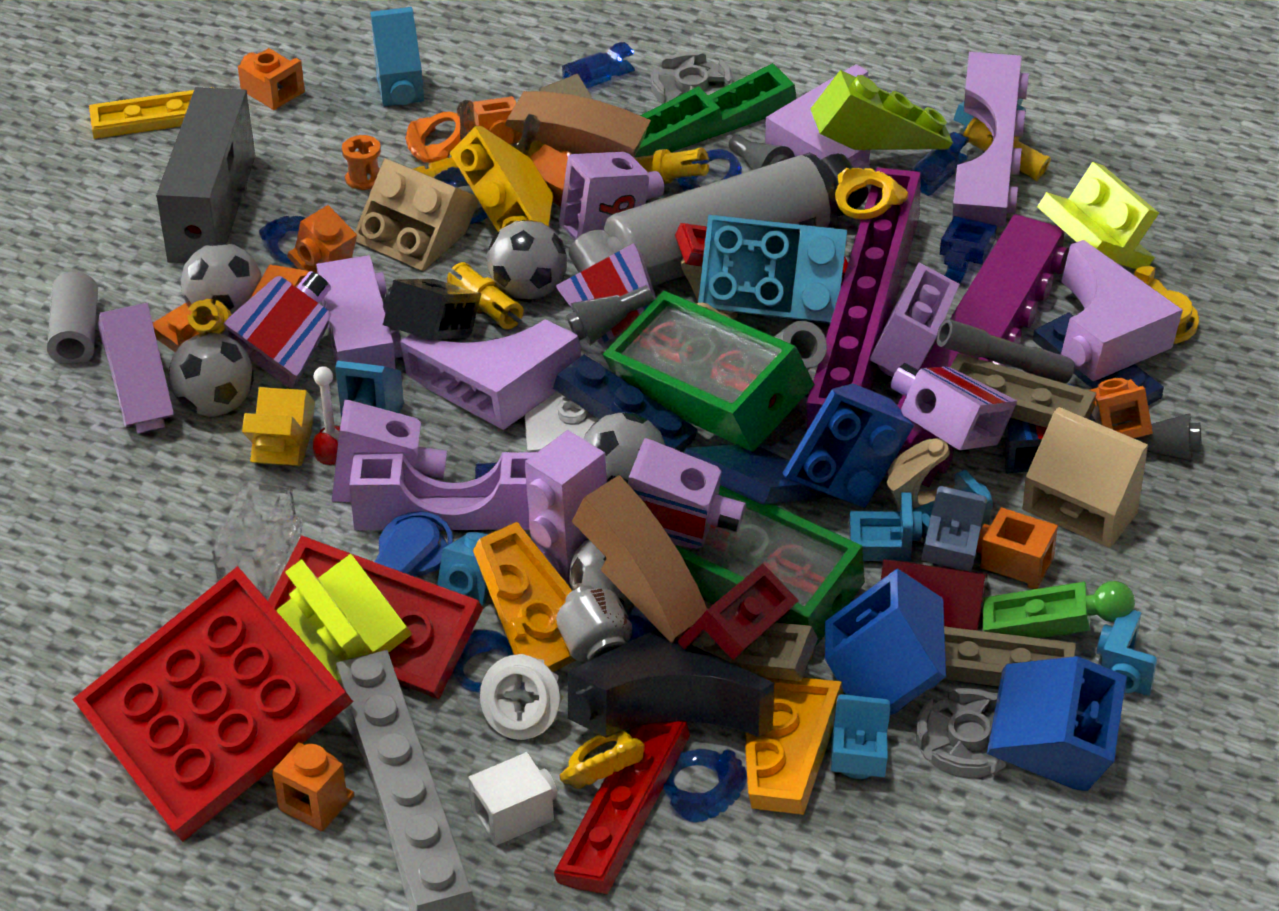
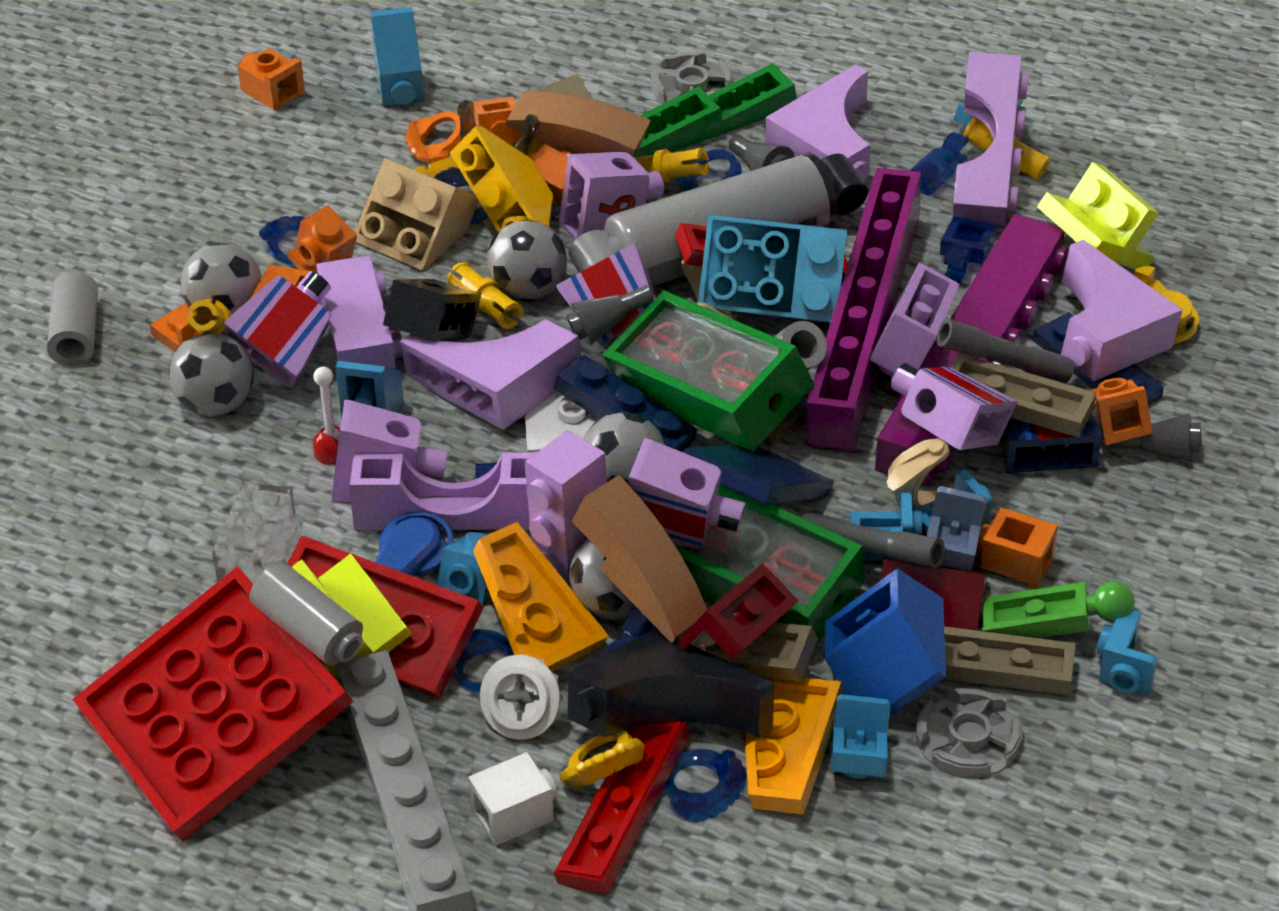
(136, 367): lavender arch -> none
(139, 114): yellow tile -> none
(206, 172): dark grey brick -> none
(280, 426): yellow brick -> none
(307, 614): none -> light grey brick
(315, 773): orange brick -> none
(362, 161): orange bush -> none
(593, 623): light grey head -> none
(599, 66): clear blue bar -> none
(850, 444): blue slope -> none
(858, 178): yellow piece -> none
(872, 119): lime slope -> none
(899, 545): none -> dark grey piece
(1058, 719): blue slope -> none
(1085, 478): tan slope -> none

